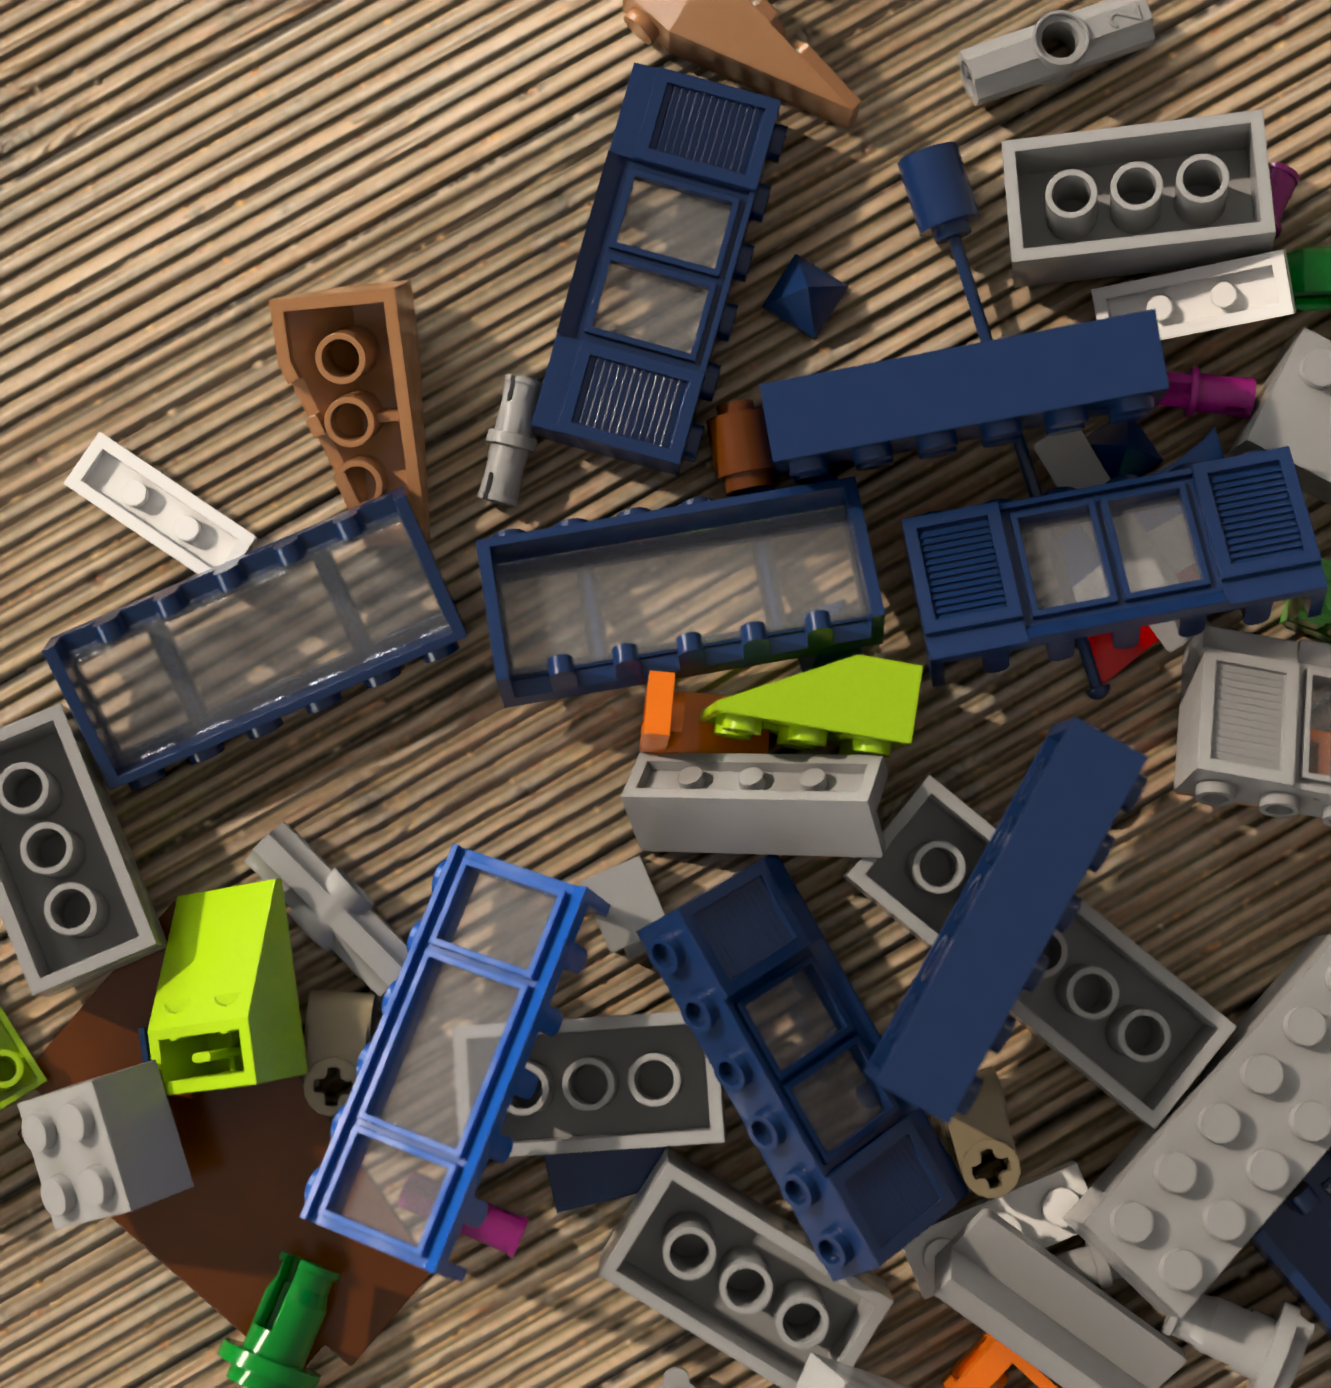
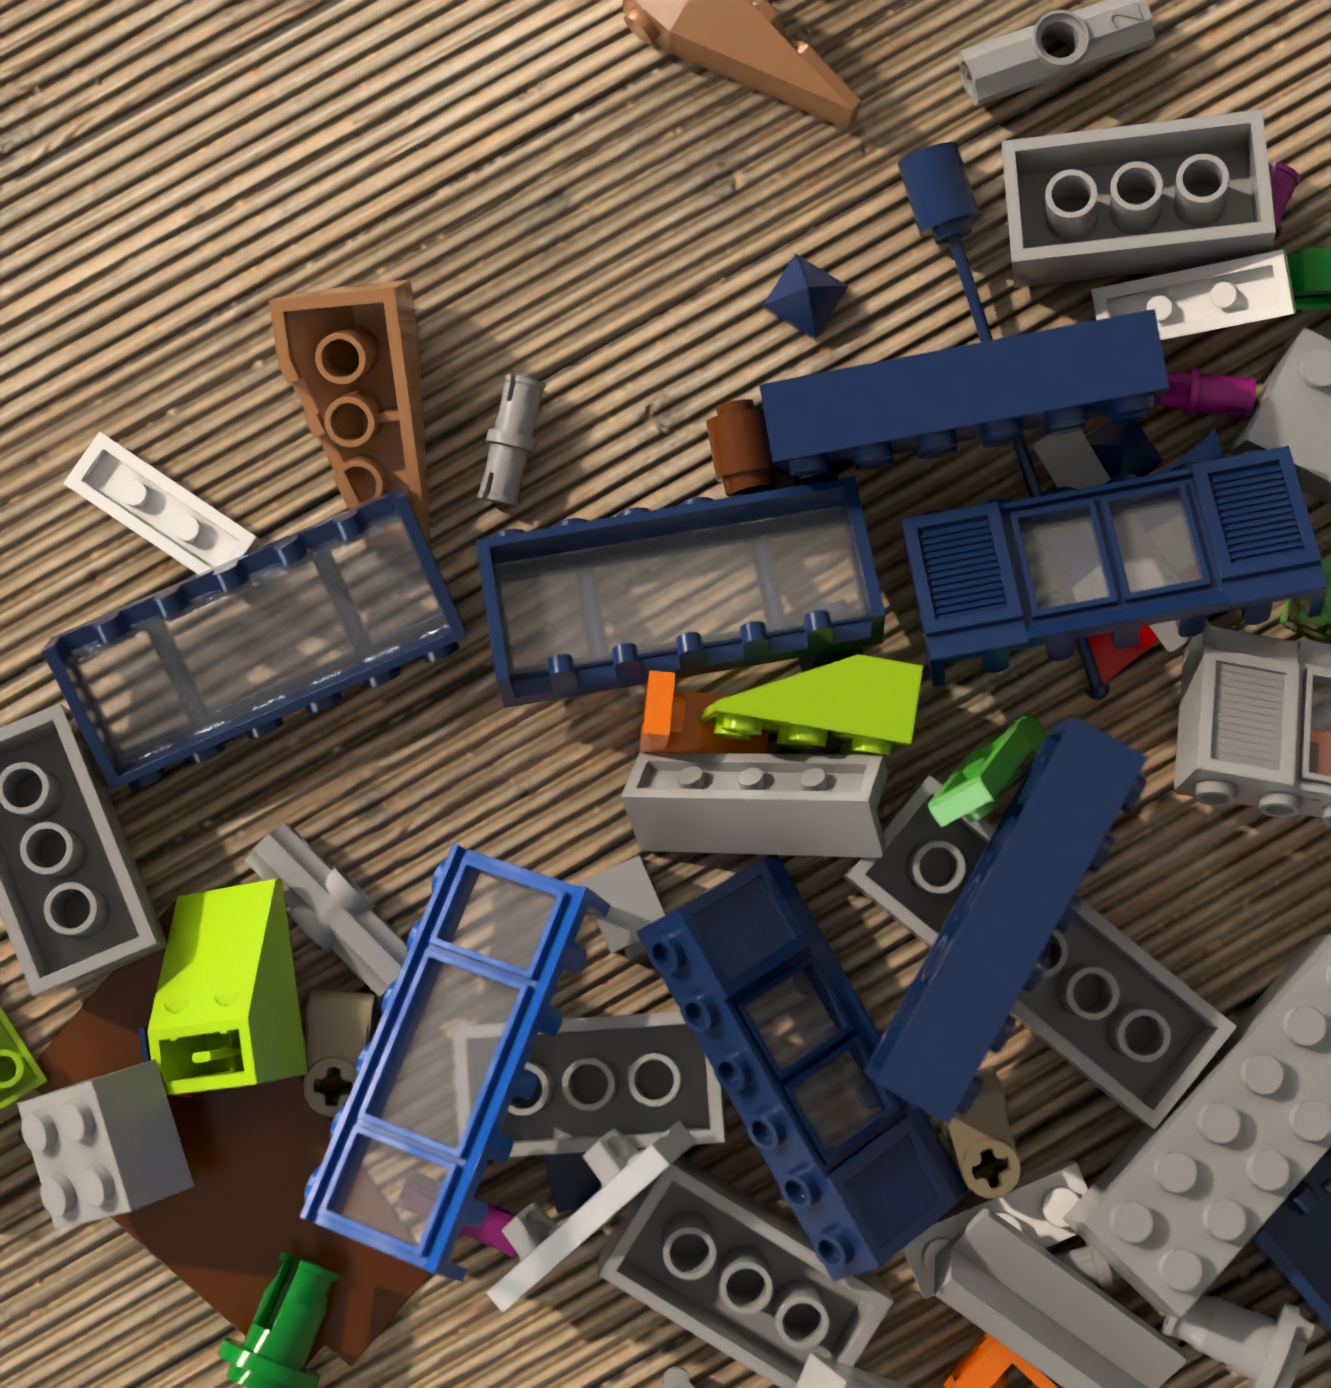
(622, 1174): none -> light grey hinge
(659, 269): dark blue window -> none
(987, 771): none -> bright green hinge

